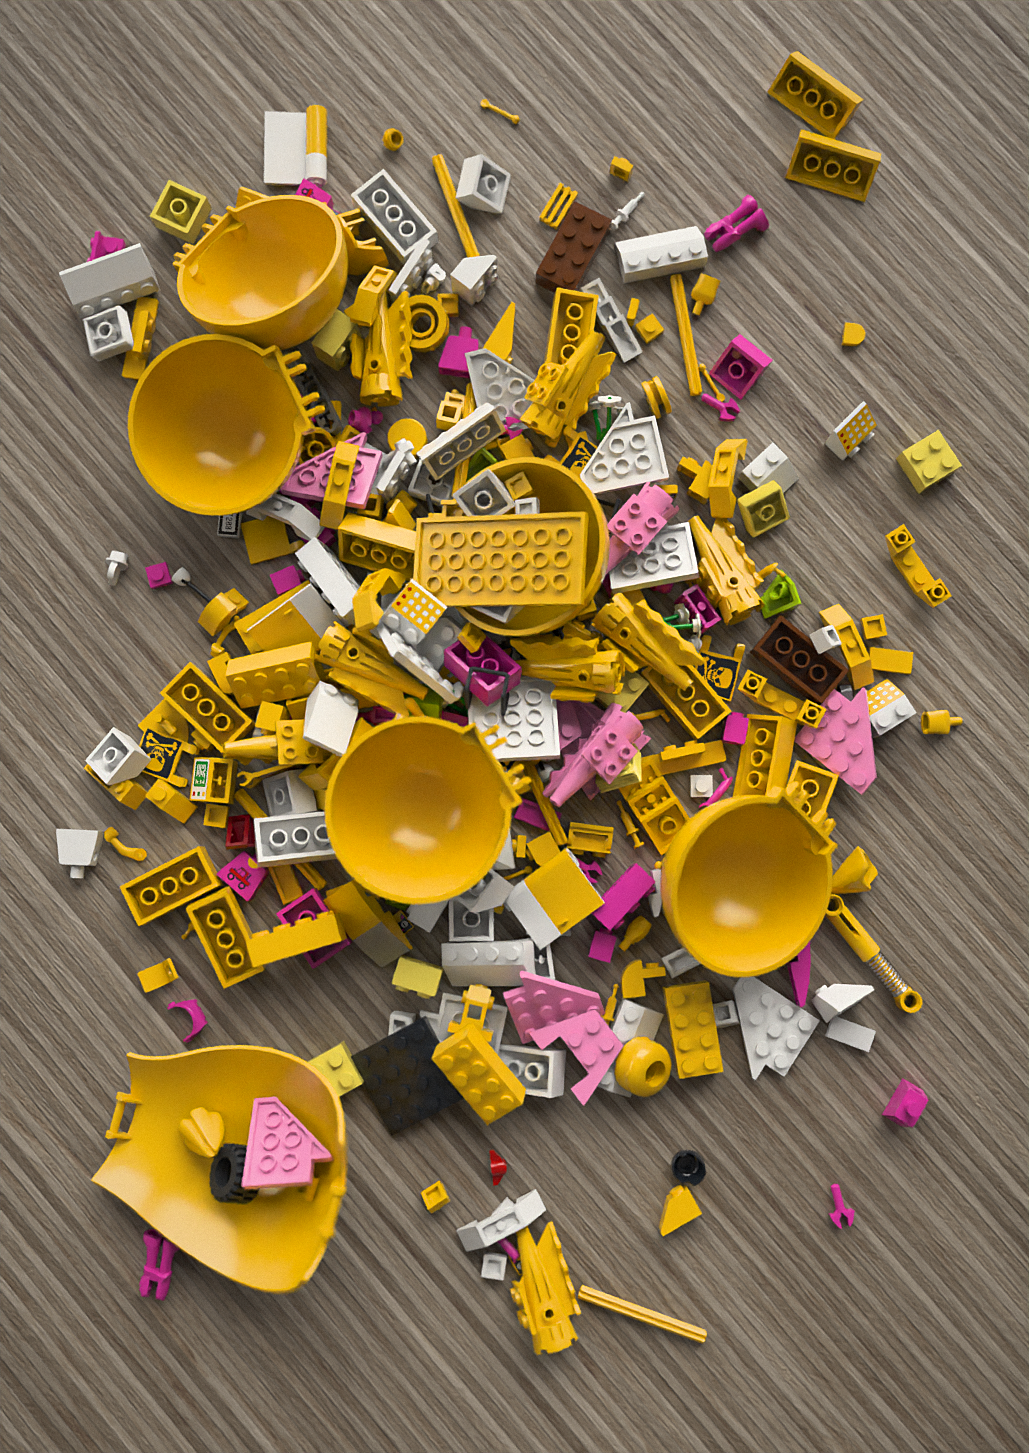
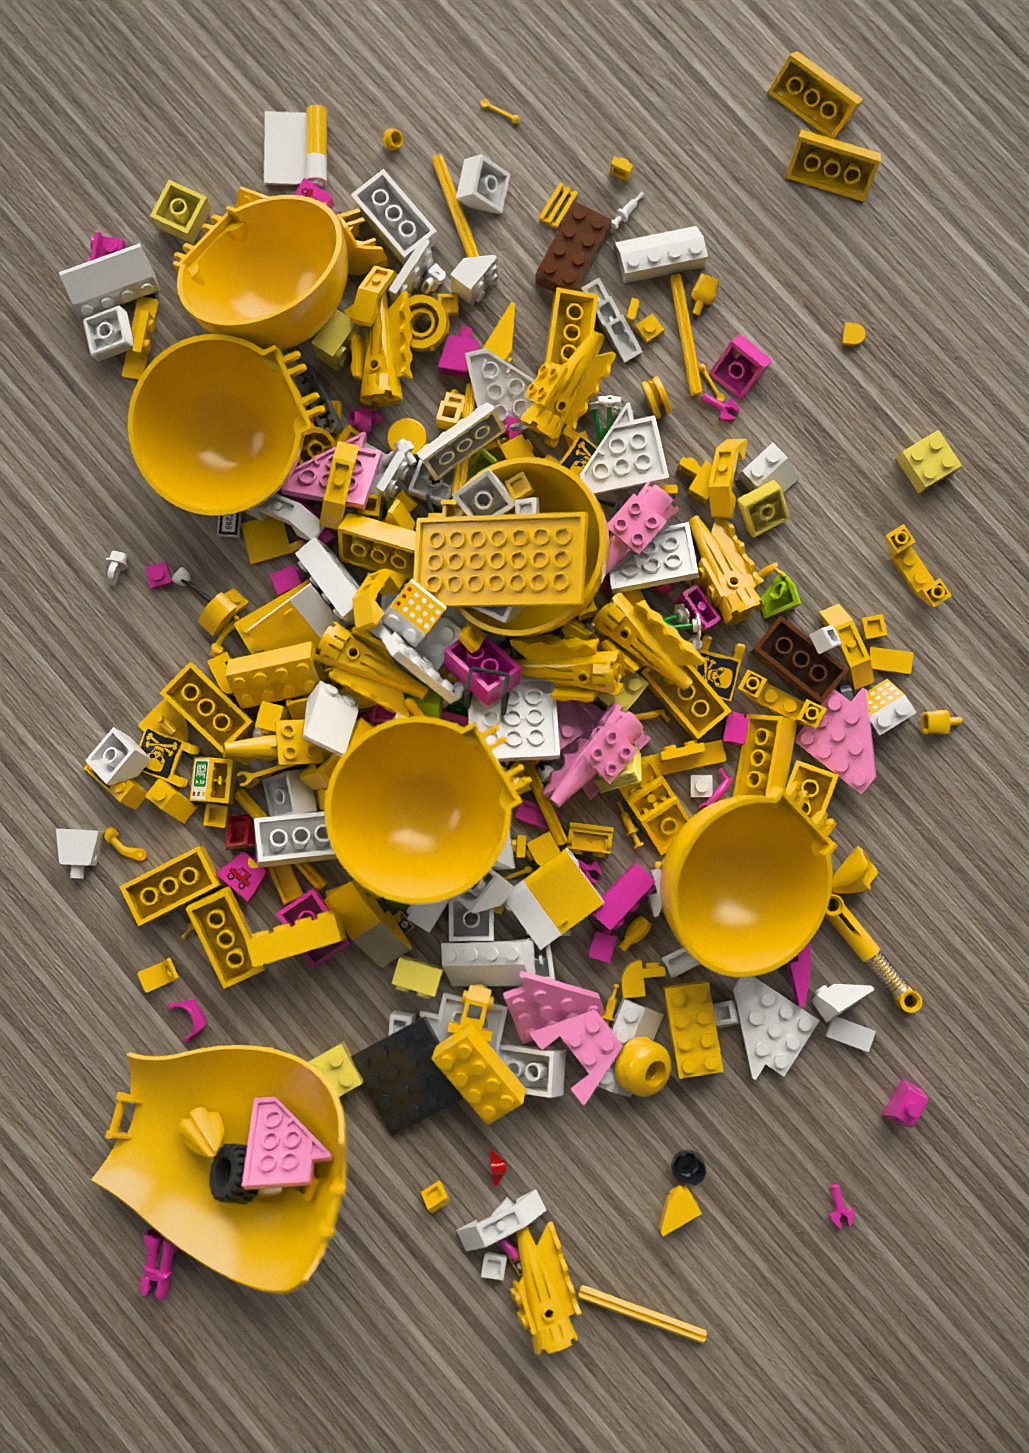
(201, 741): yellow plate -> none
(725, 226): dark pink piece -> none
(852, 432): slope -> none

